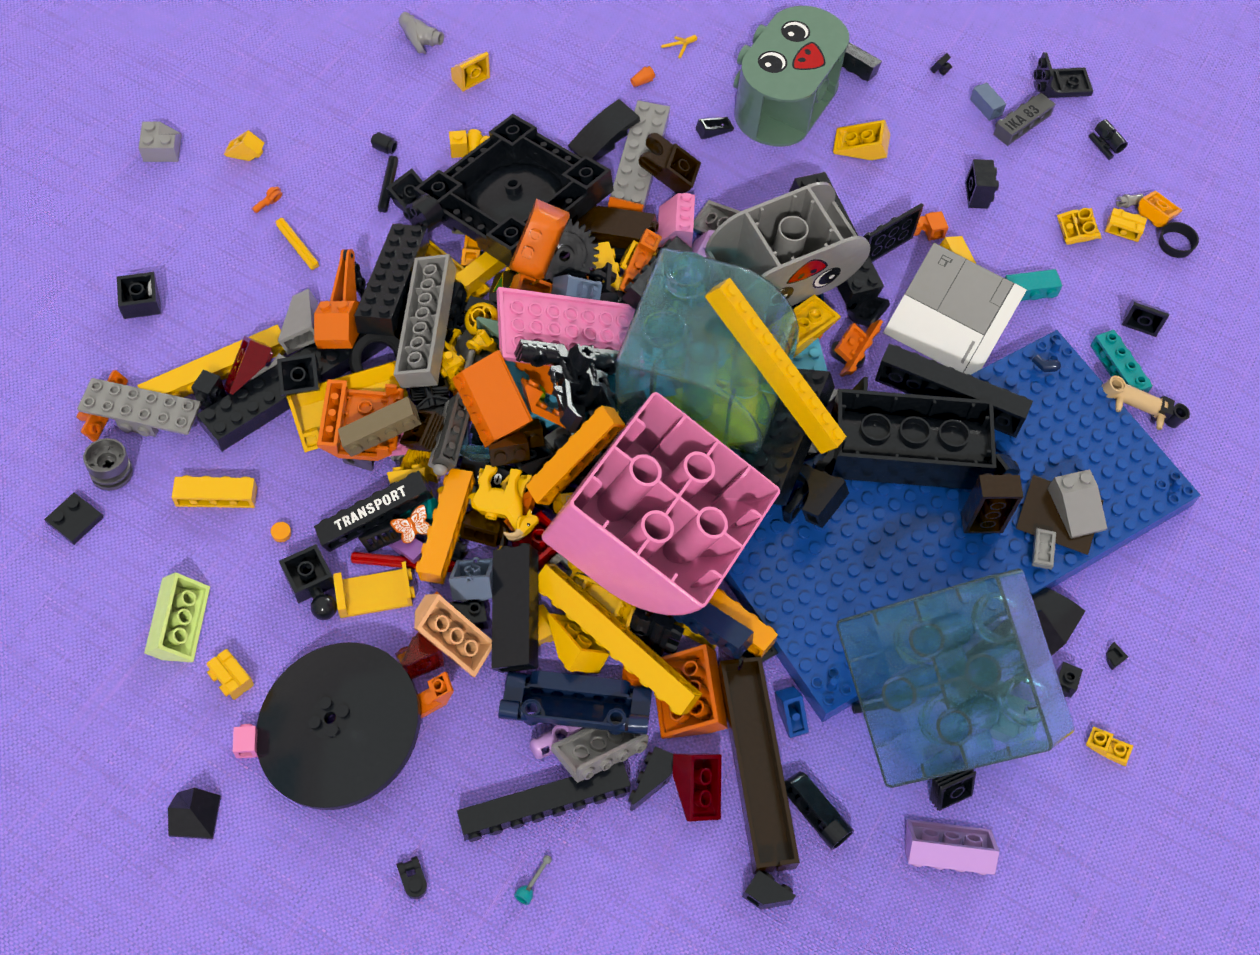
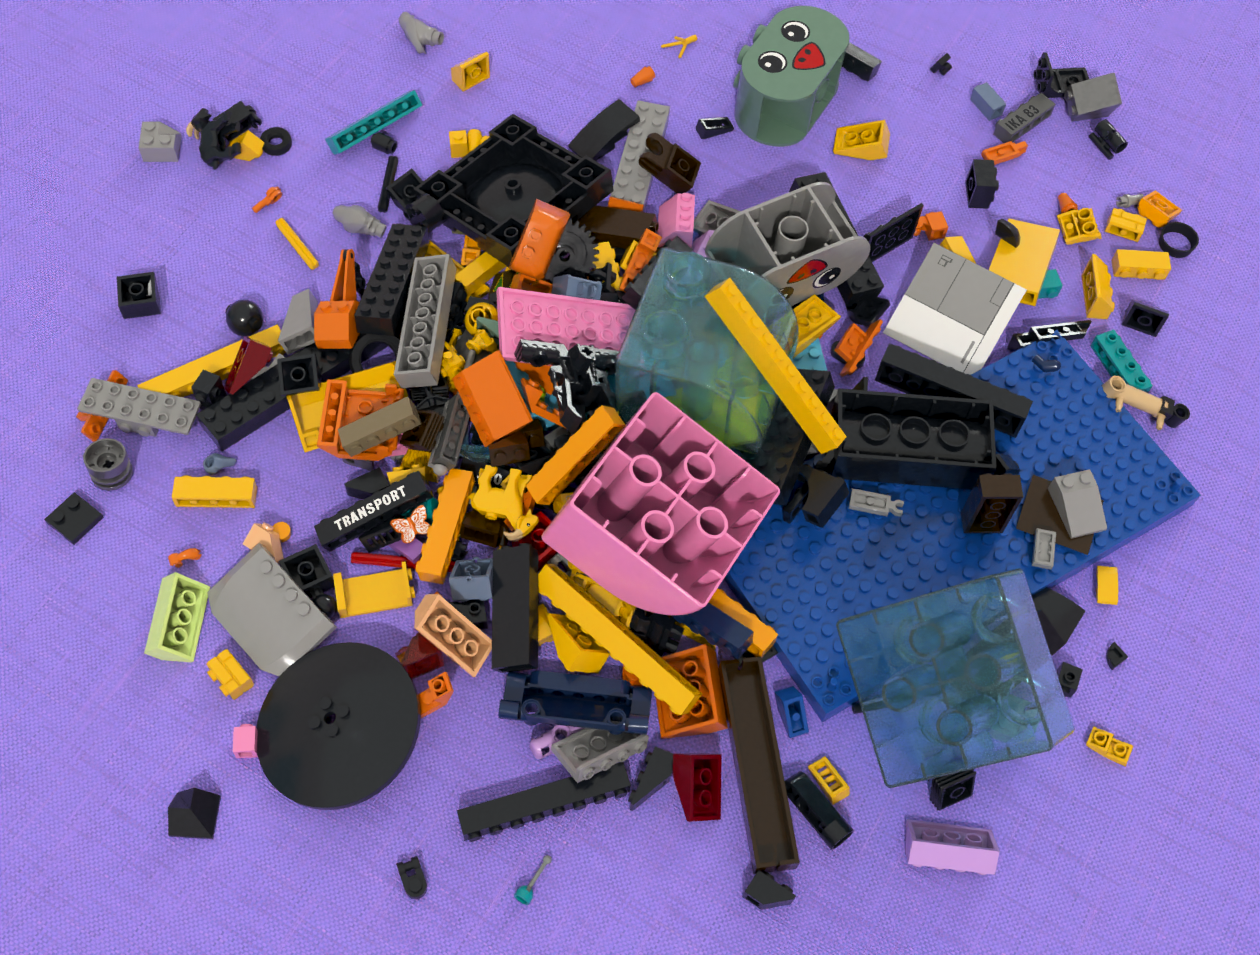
(176, 558): none -> orange arm
(213, 137): none -> black animal
(216, 462): none -> sand blue animal
(243, 115): none -> black hinge
(244, 317): none -> black brick
(265, 535): none -> light nougat slope
(268, 612): none -> light grey slope
(276, 132): none -> black tyre
(358, 220): none -> light grey animal
(366, 484): none -> black slope
(373, 122): none -> teal brick
(836, 791): none -> yellow slope
(874, 503): none -> light grey plate
(1004, 152): none -> orange hinge
(1008, 232): none -> black brick
(1029, 260): none -> yellow brick
(1066, 203): none -> orange cone
(1067, 330): none -> black wedge
(1093, 98): none -> flat silver slope
(1097, 289): none -> yellow slope
(1107, 585): none -> yellow slope
(1141, 264): none -> yellow brick

